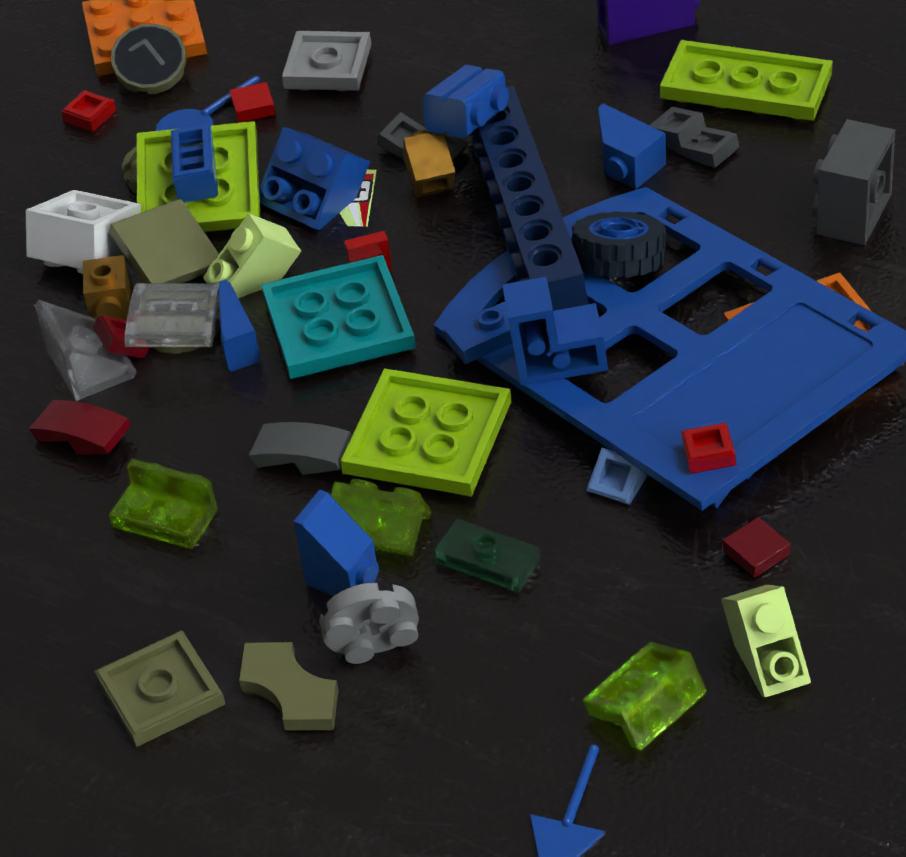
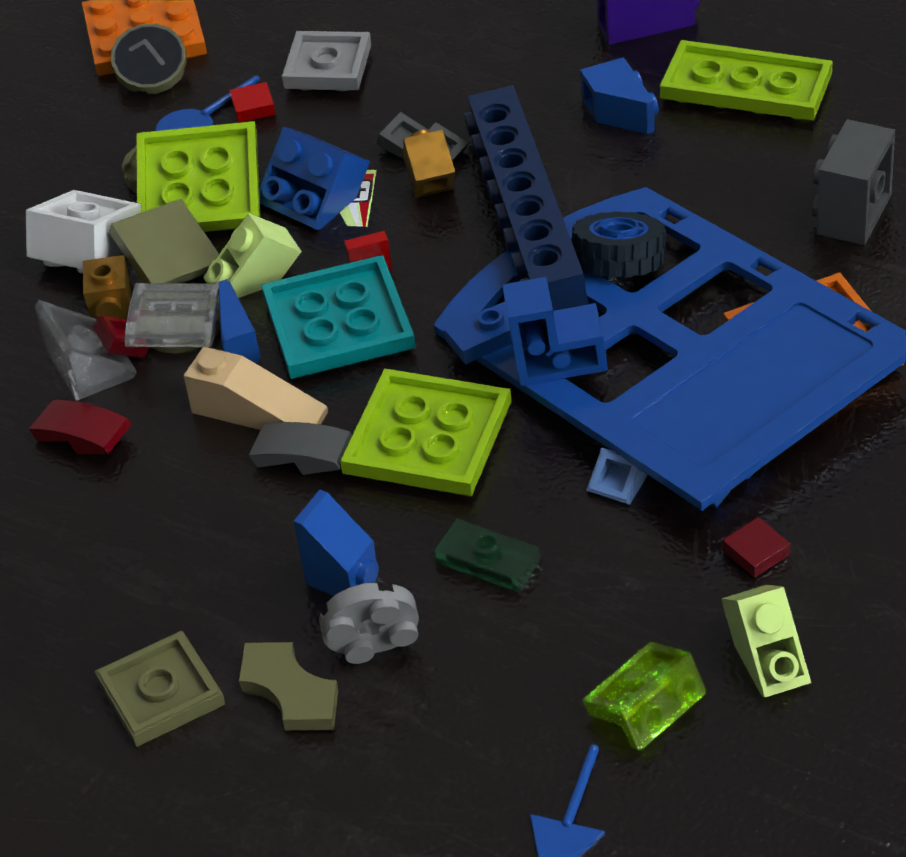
(88, 111): red tile -> none
(165, 504): clear neon green bracket -> none
(194, 166): blue slope -> none
(244, 393): none -> tan slope
(385, 516): clear neon green bracket -> none
(465, 101): blue brick -> none
(617, 97): none -> blue slope
(629, 147): blue slope -> none
(692, 139): dark grey slope -> none
(708, 448): red tile -> none

